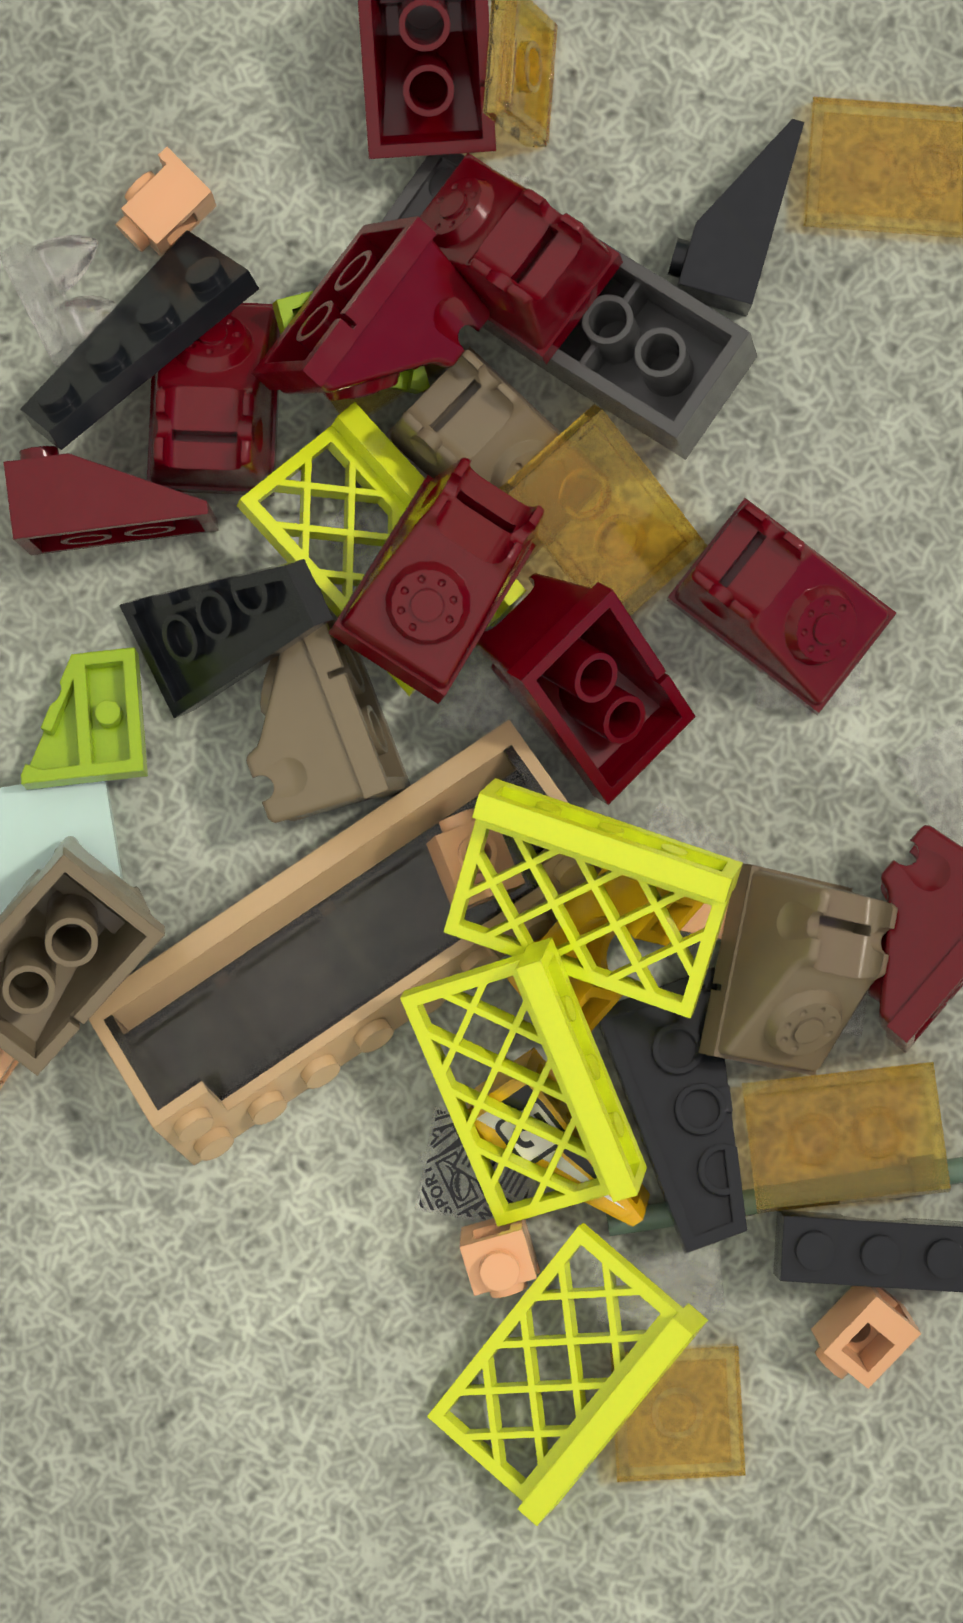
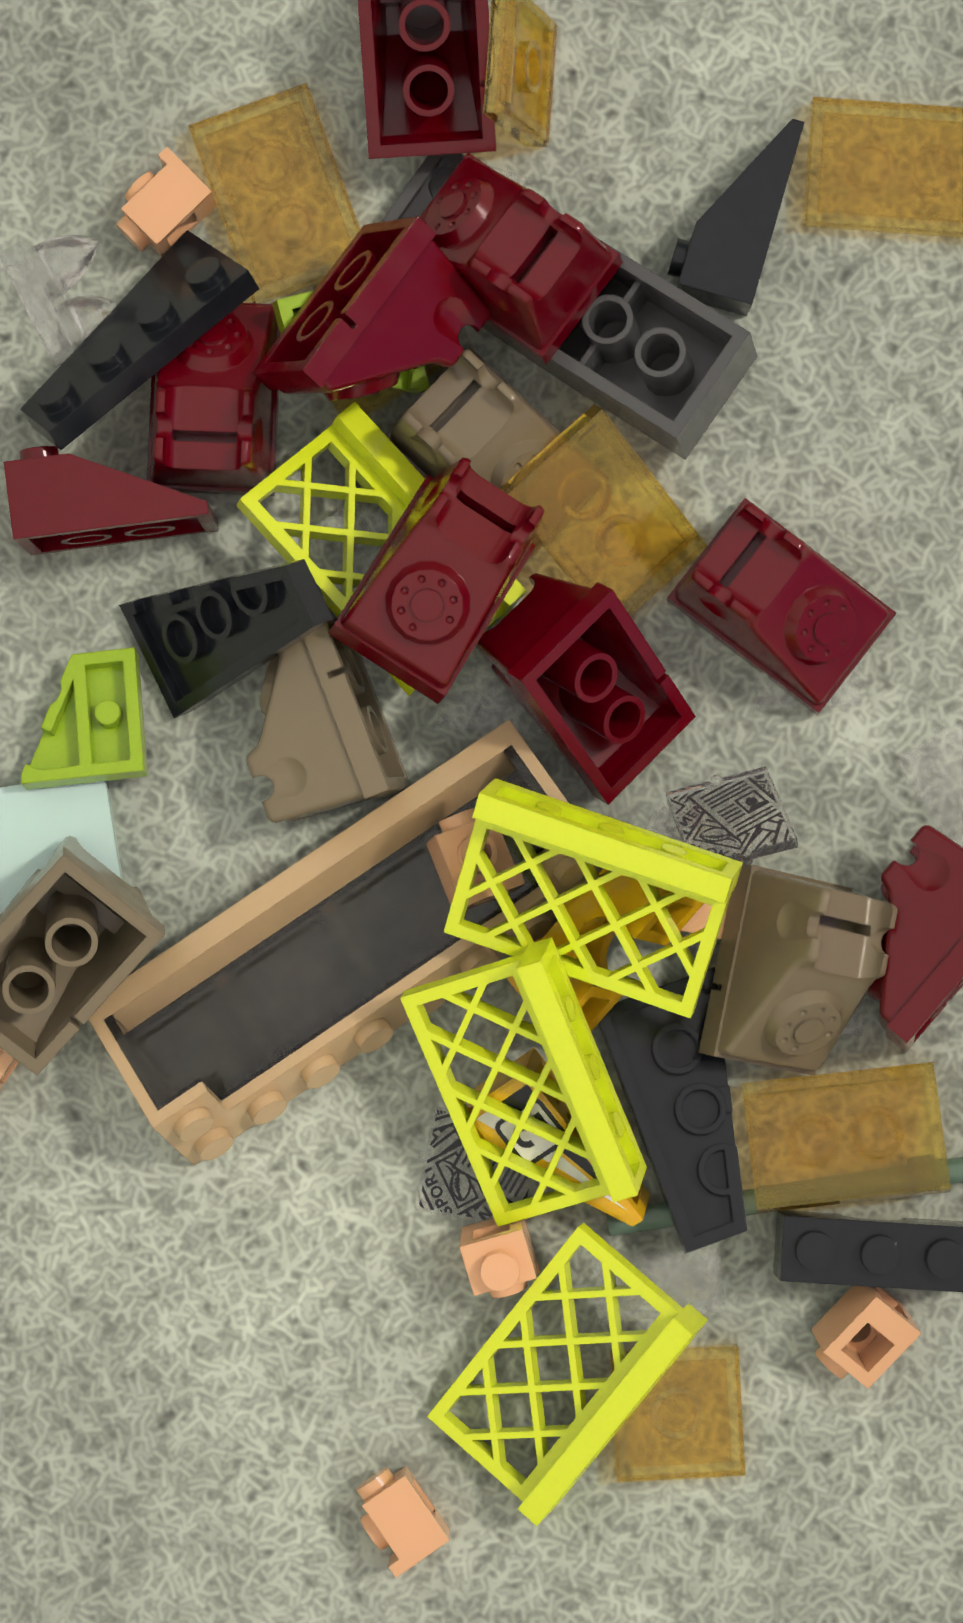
(277, 190): none -> clear yellow tile
(401, 1518): none -> light nougat brick
(733, 816): none -> clear piece

